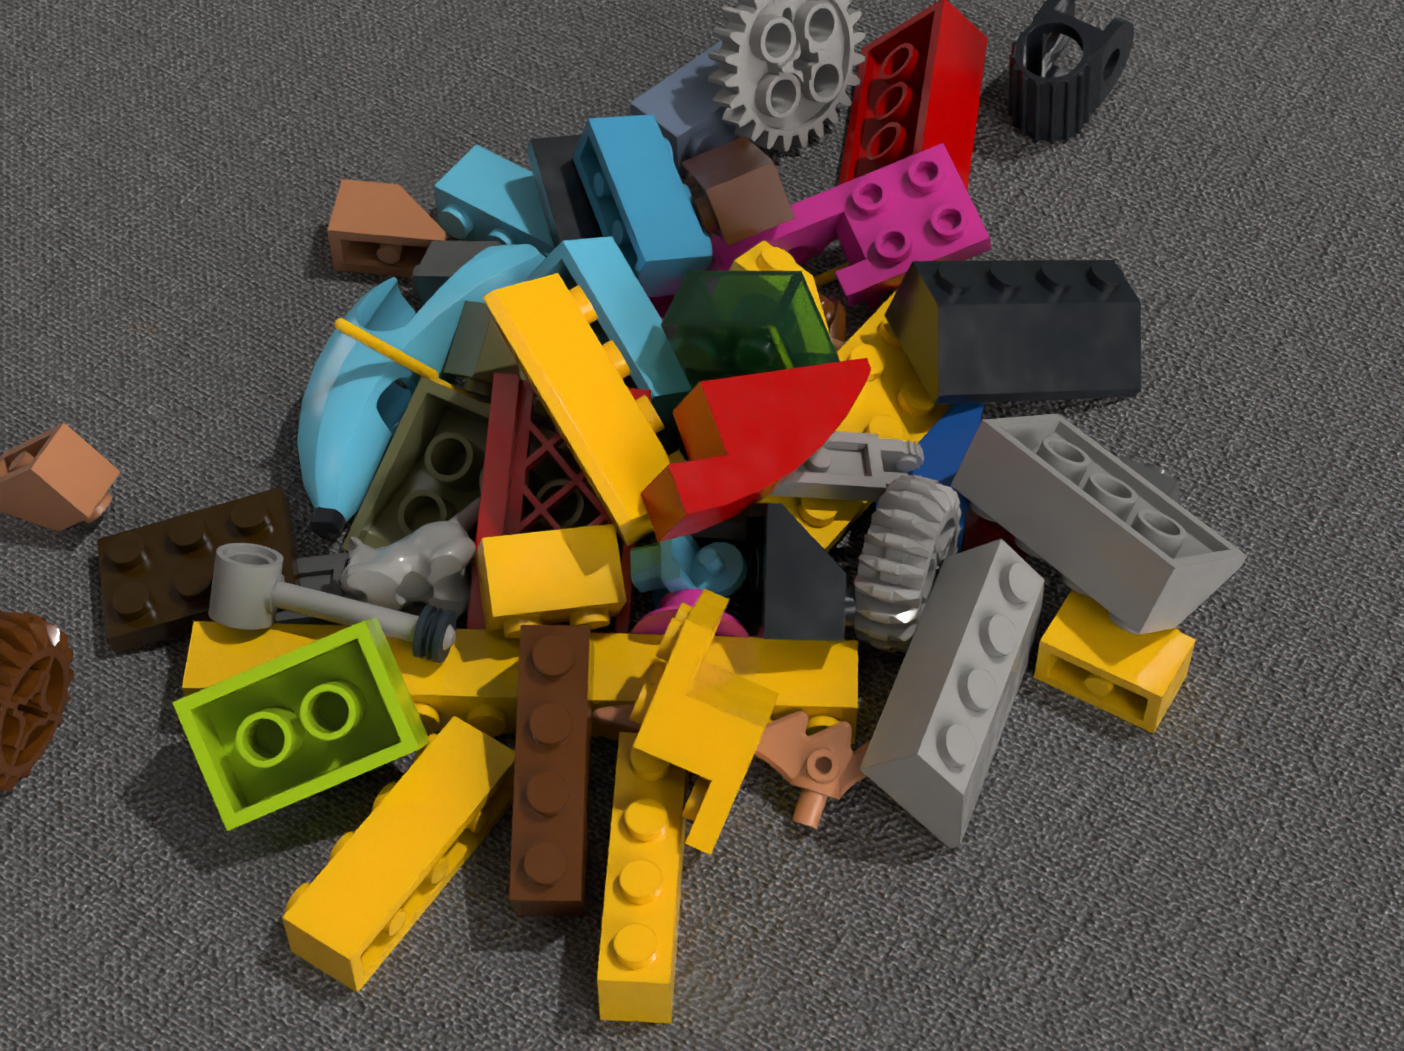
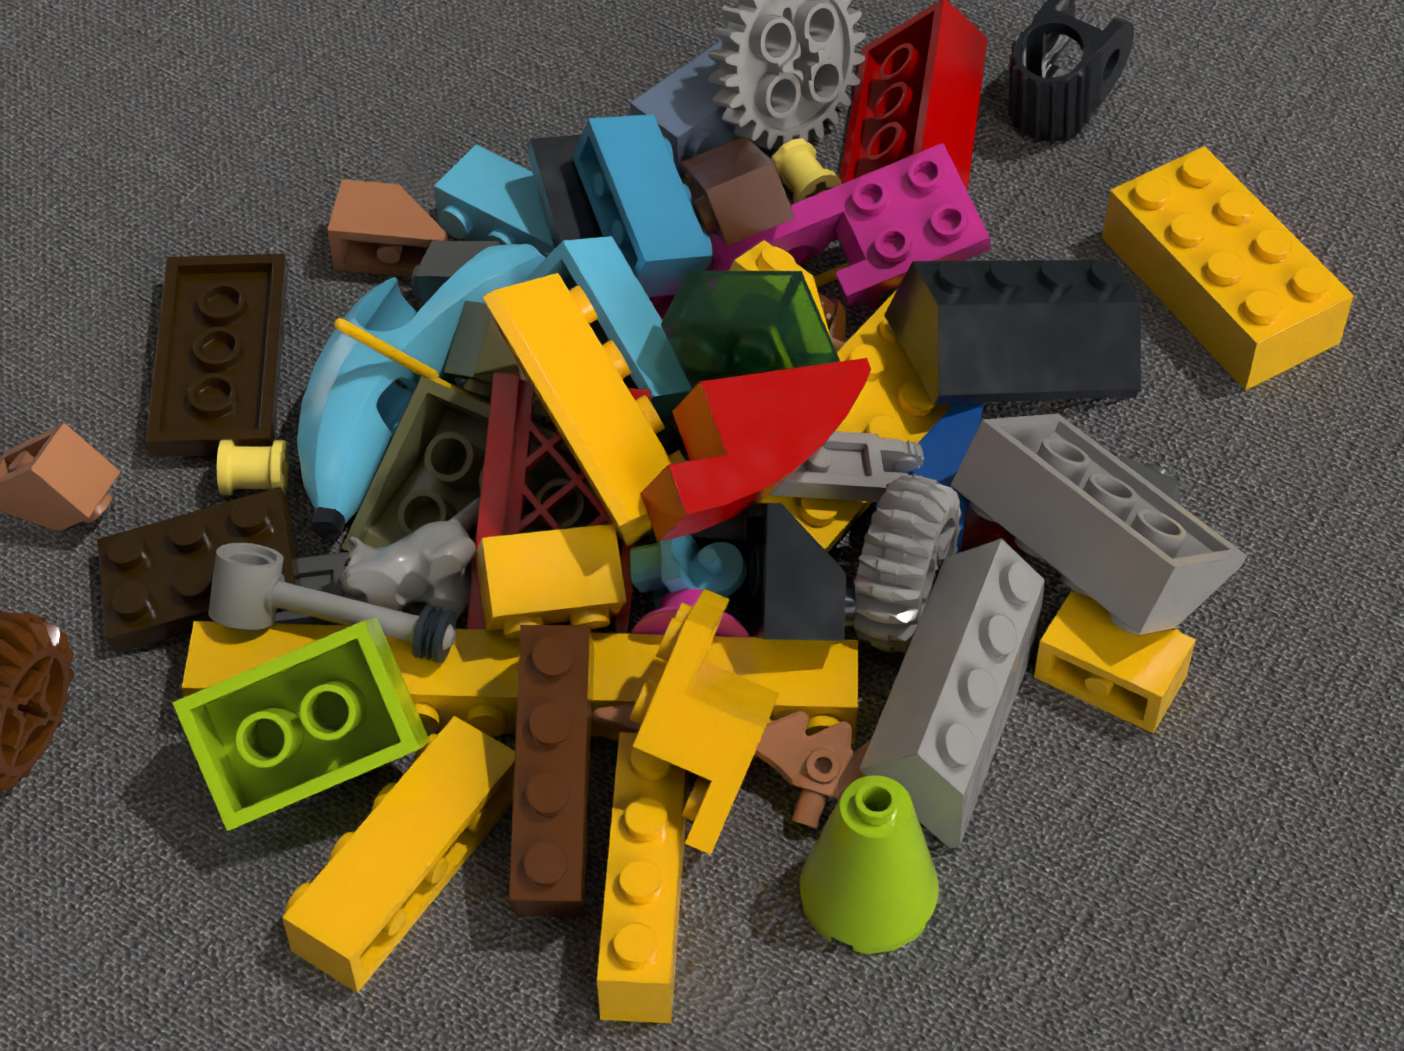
(217, 354): none -> dark brown plate
(252, 467): none -> light yellow bush
(801, 171): none -> light yellow bush
(870, 870): none -> lime cone
(1226, 267): none -> yellow brick

